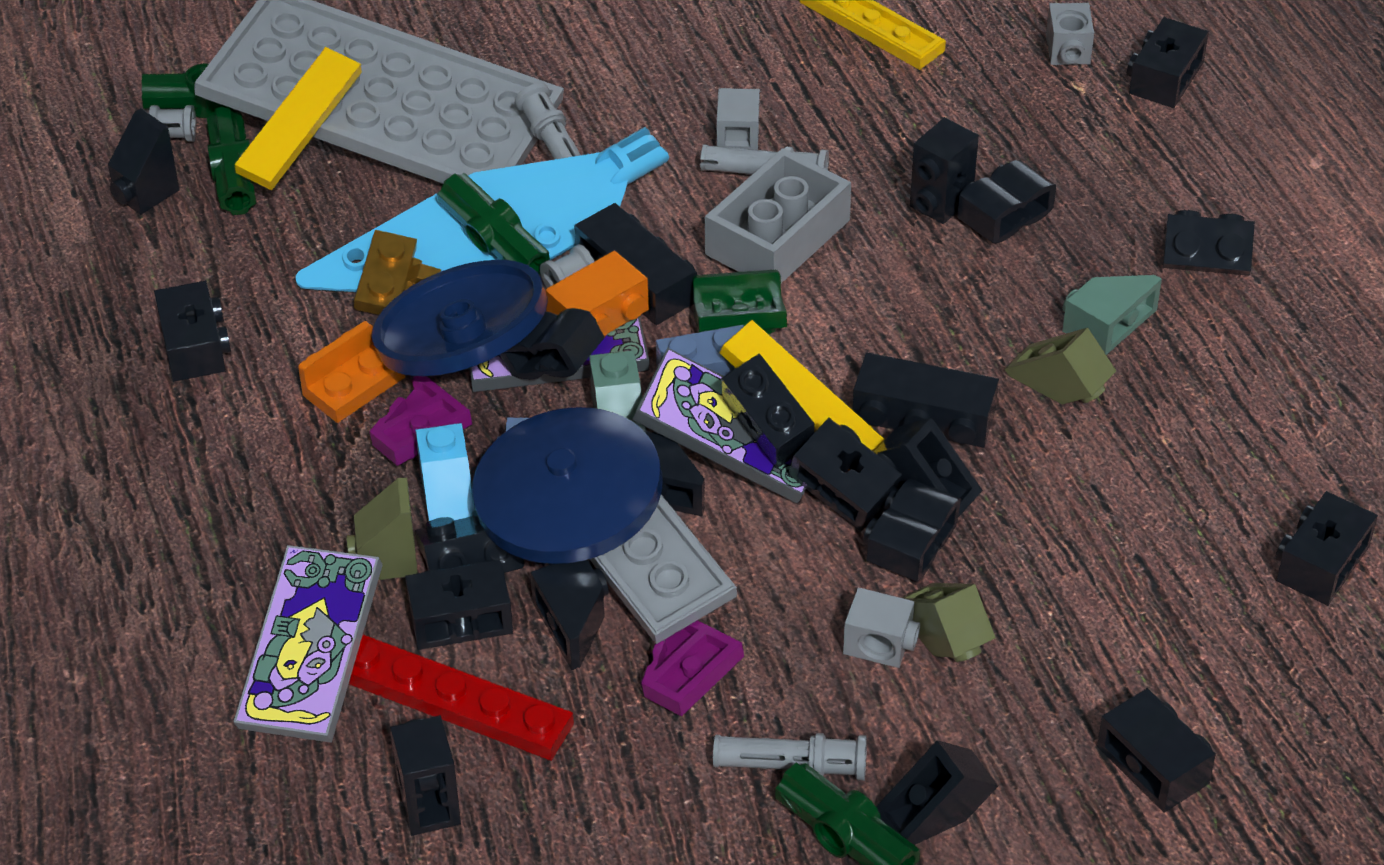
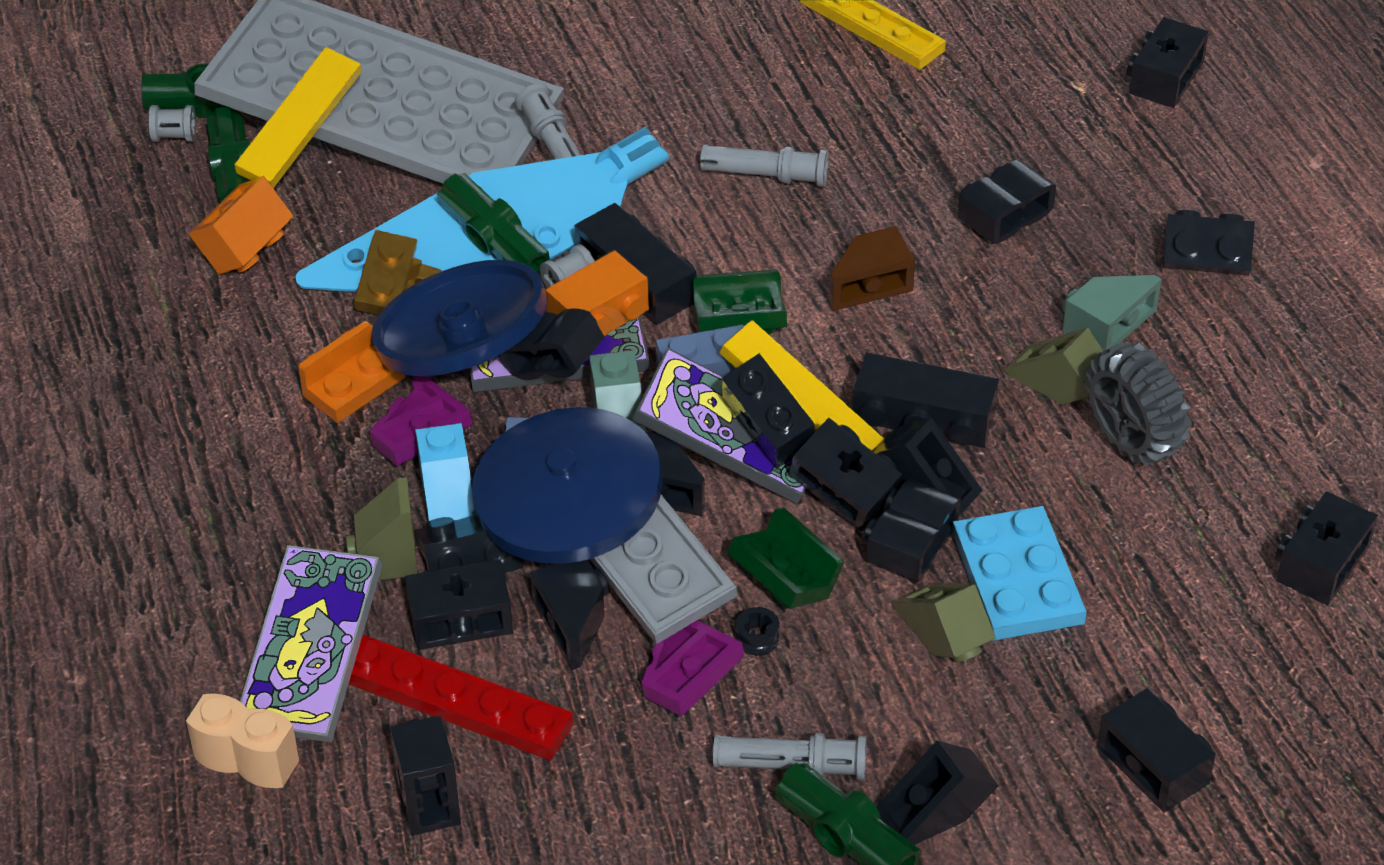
(143, 164): black slope -> none
(191, 330): black brick -> none
(242, 226): none -> orange brick
(243, 740): none -> light nougat brick
(738, 118): light grey brick -> none
(758, 618): none -> black bush
(778, 216): light grey brick -> none
(788, 560): none -> dark green bracket
(872, 269): none -> reddish brown slope
(880, 628): light grey brick -> none
(941, 168): black brick -> none
(1019, 572): none -> medium azure plate
(1069, 33): light grey brick -> none
(1137, 403): none -> dark grey gear

